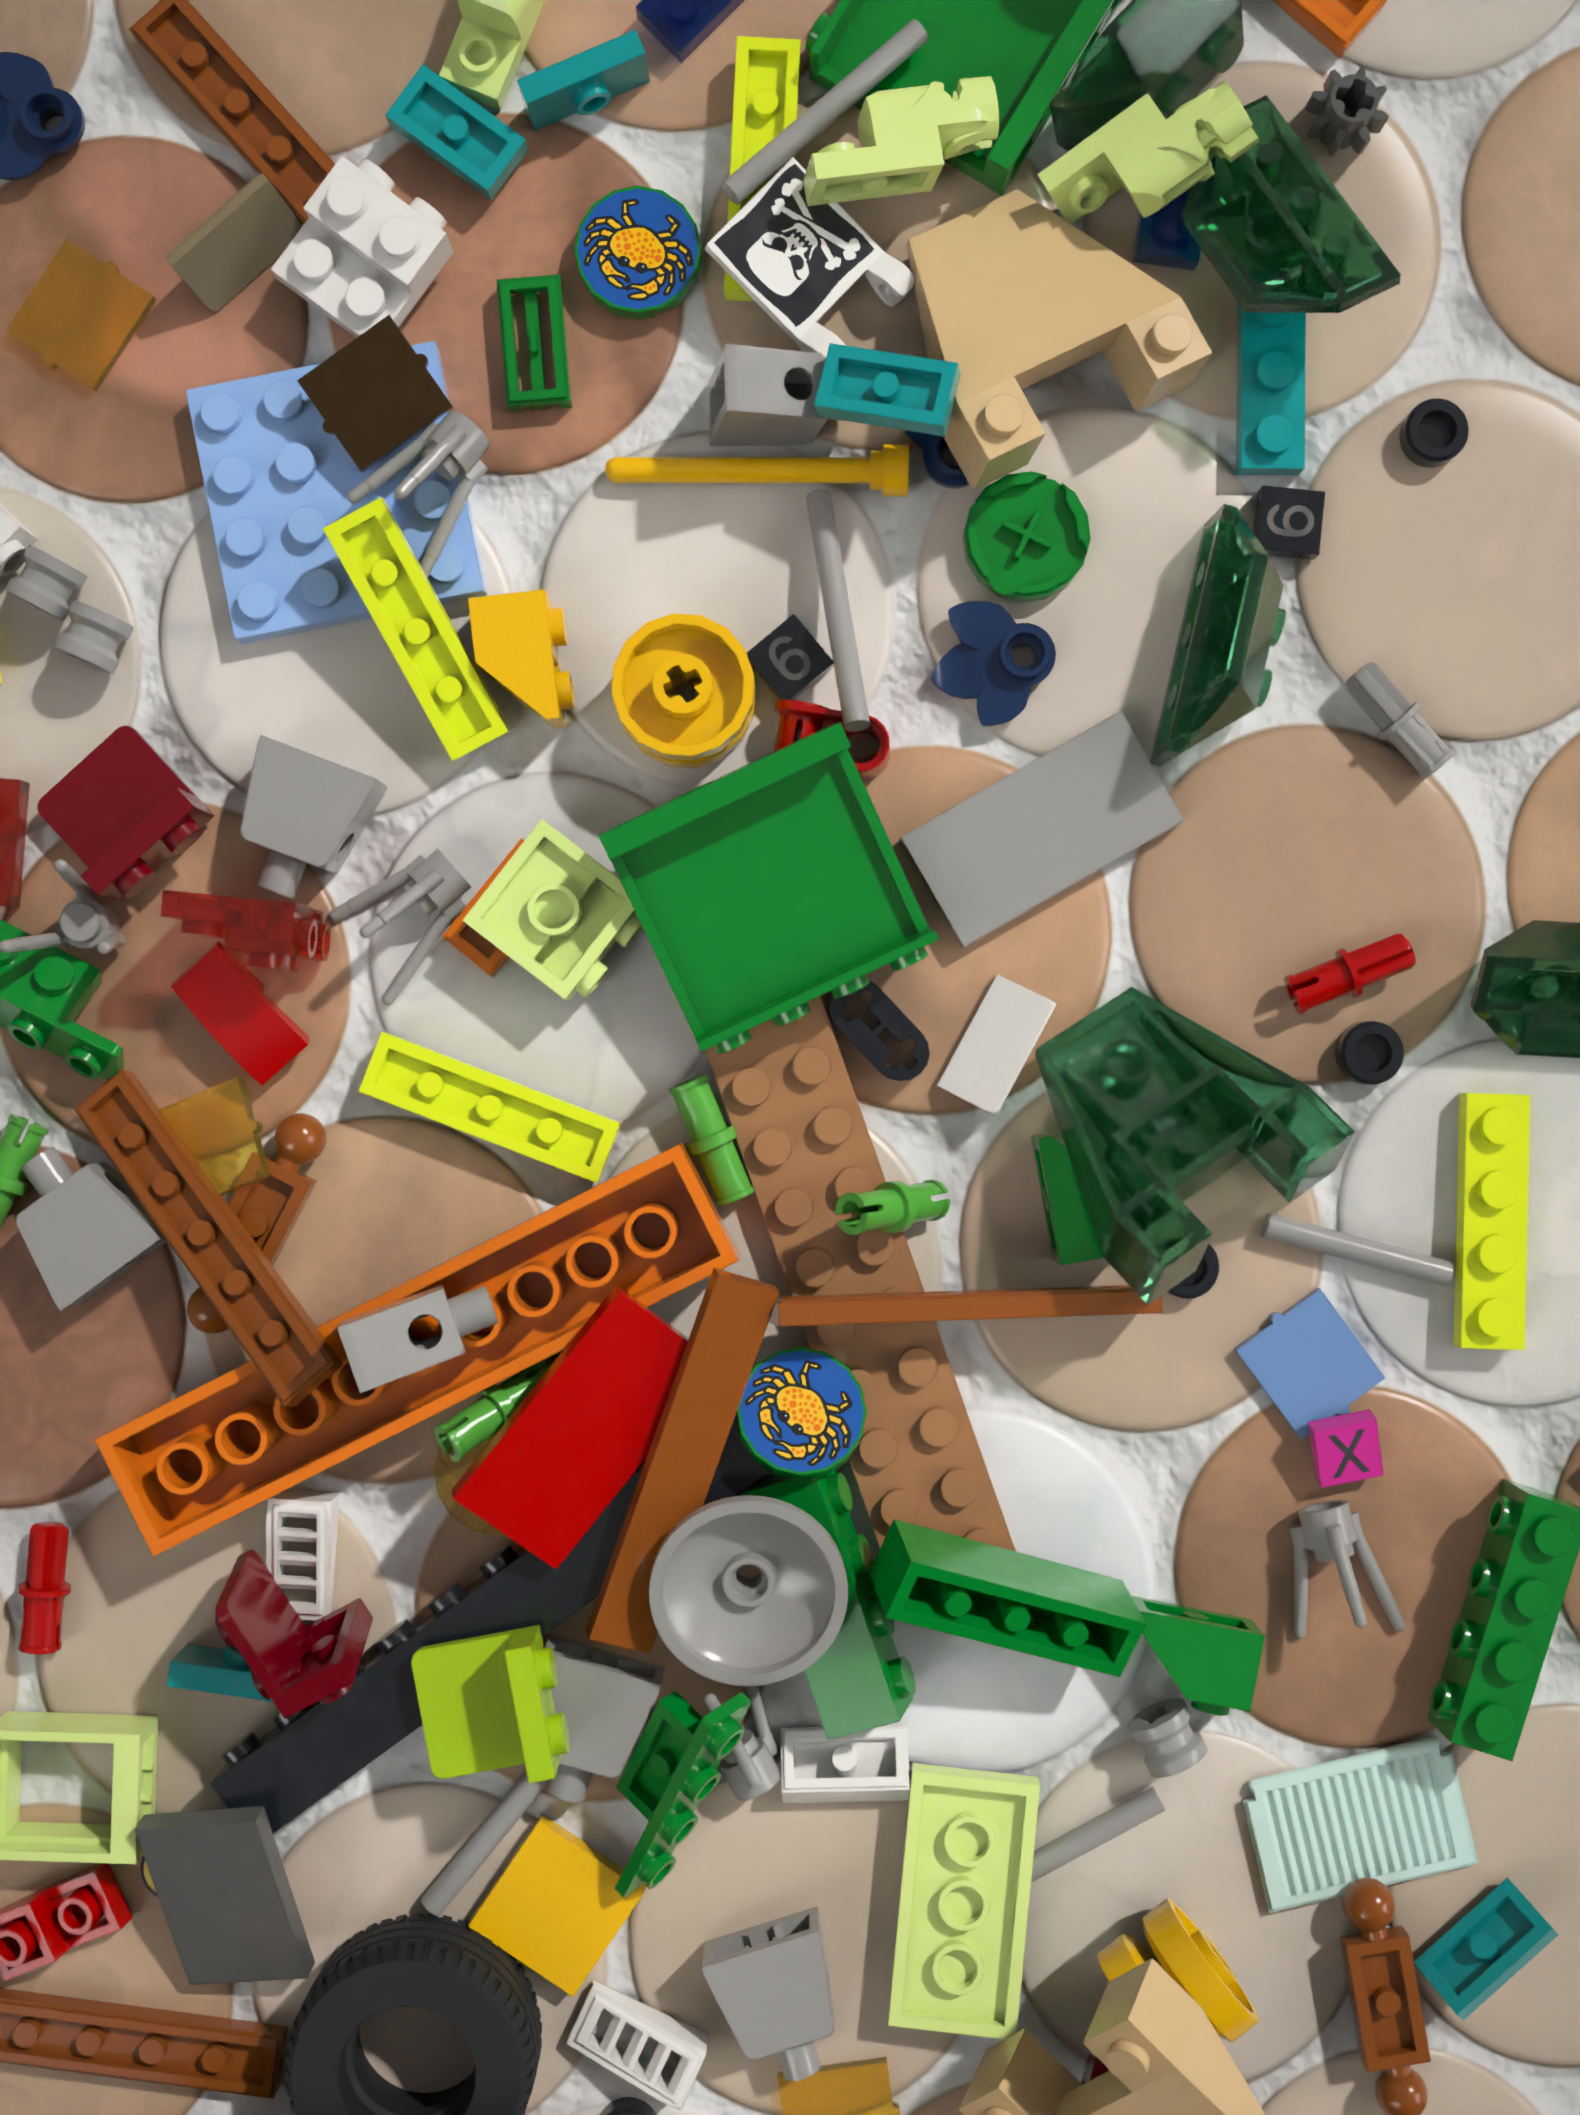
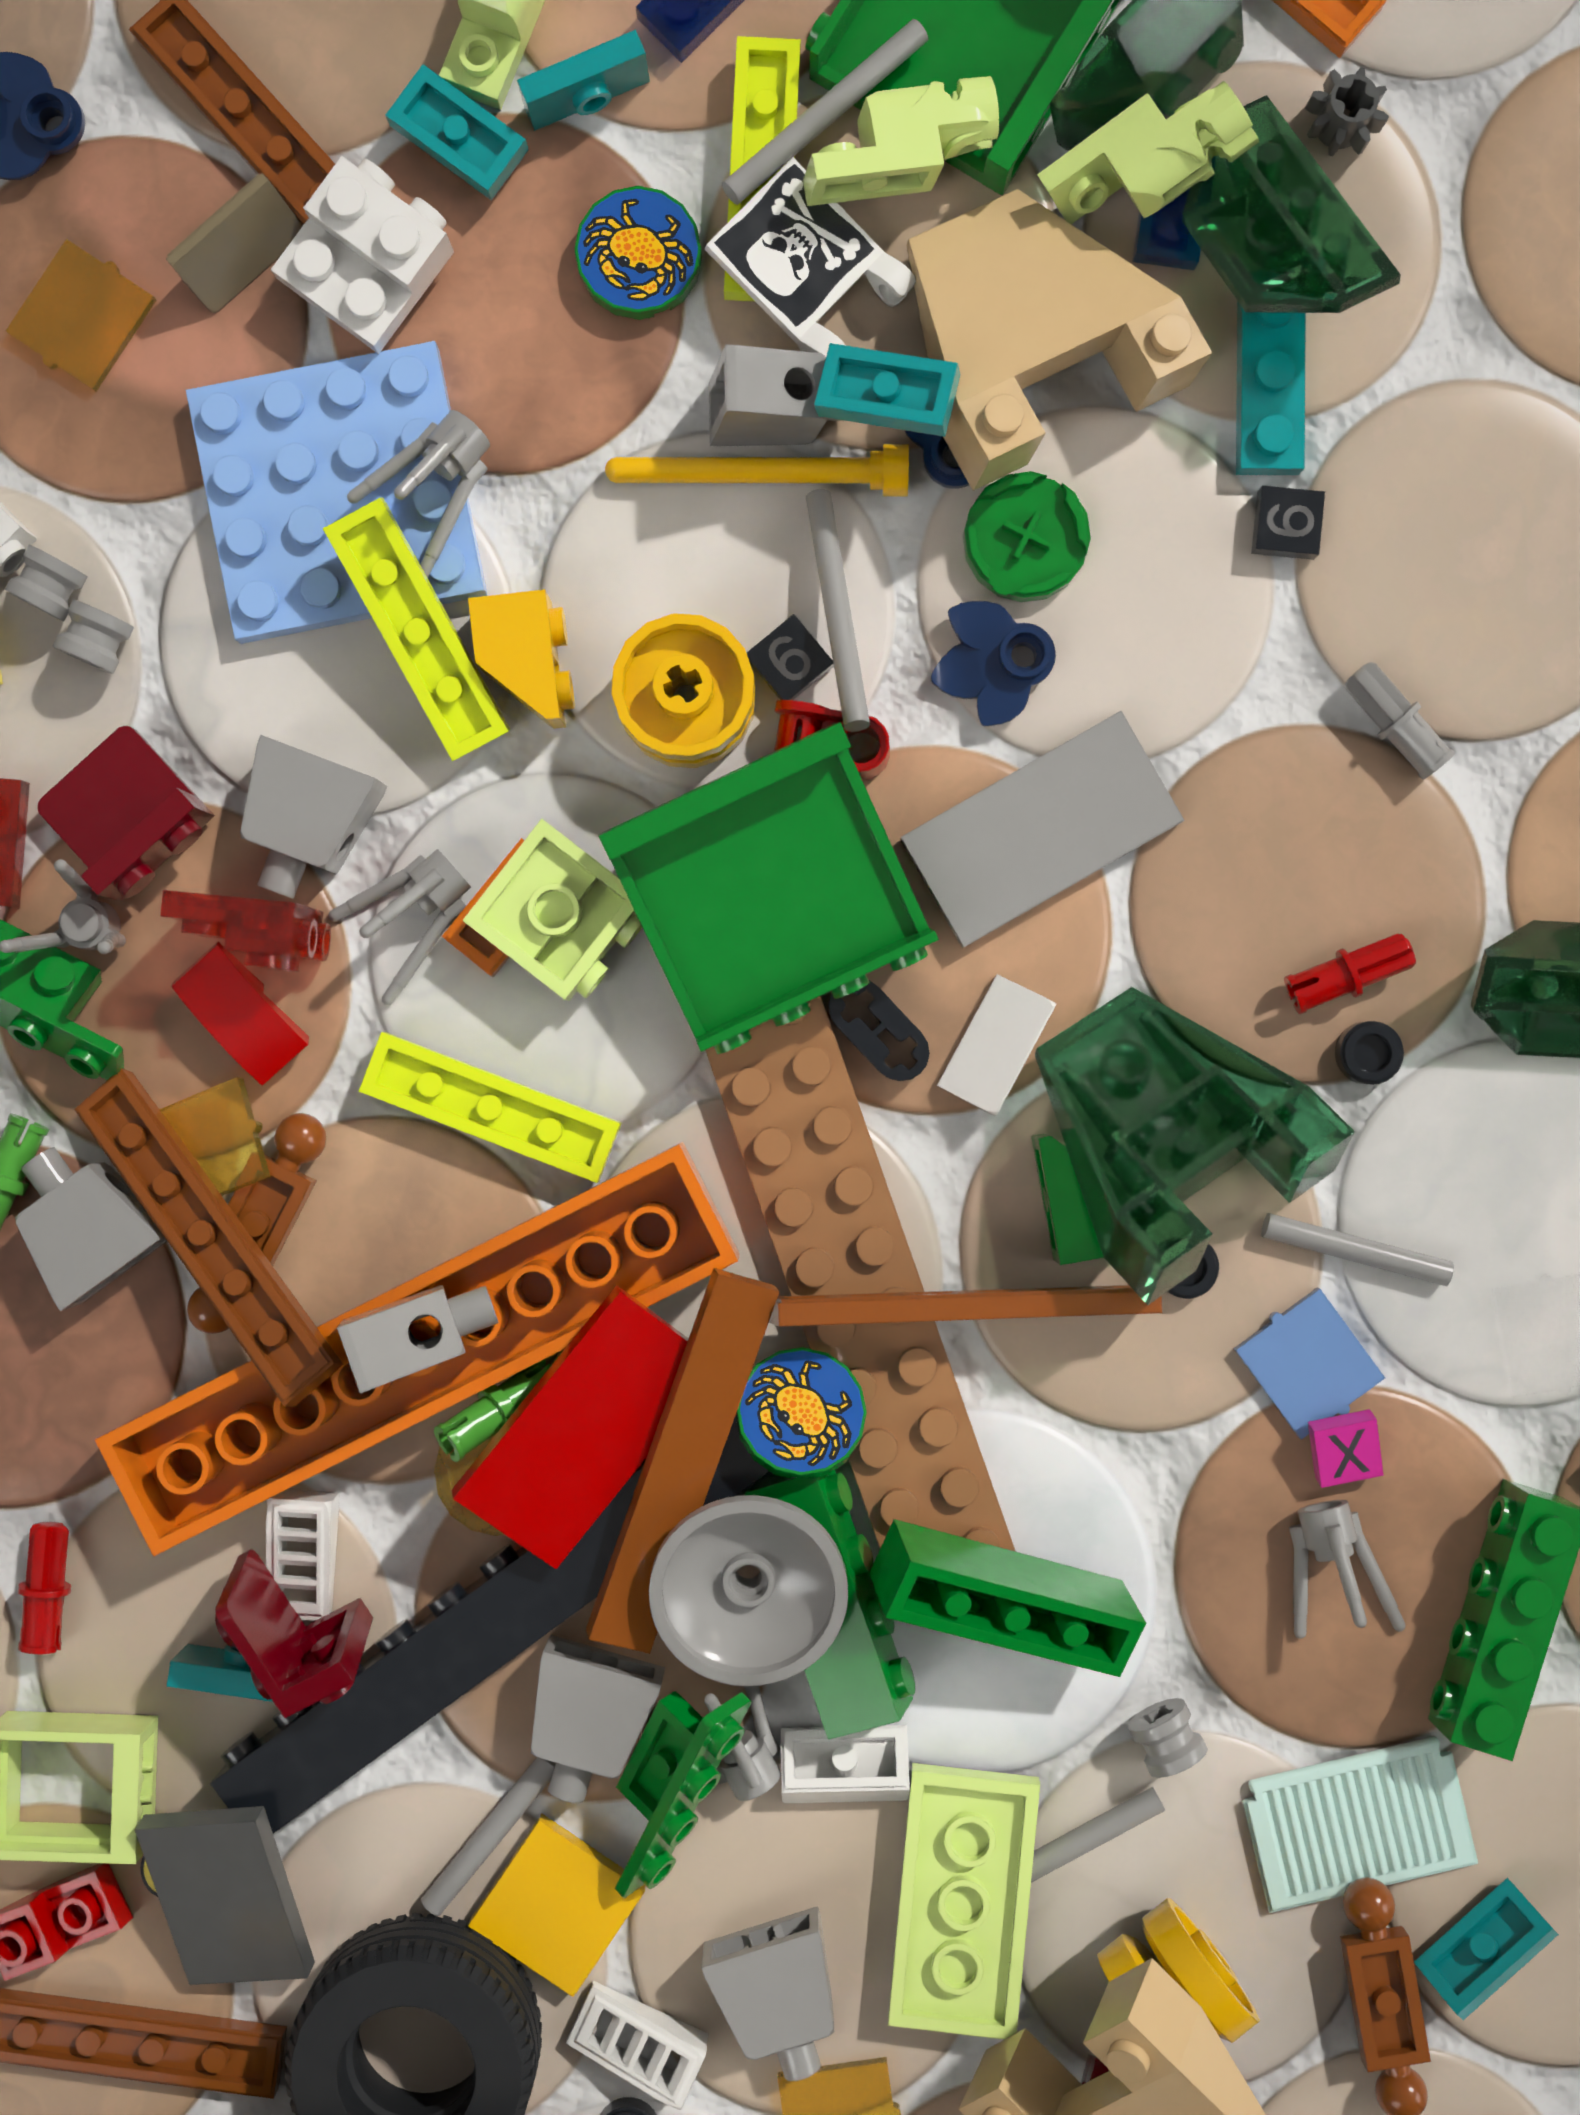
(375, 393): dark brown piece -> none
(491, 1705): lime bracket -> none
(538, 397): green tile -> none
(711, 1140): bright green pin -> none
(892, 1207): bright green pin -> none
(1205, 1653): green slope -> none
(1222, 638): clear green wedge -> none
(1433, 433): black tile -> none
(1491, 1221): neon yellow plate -> none

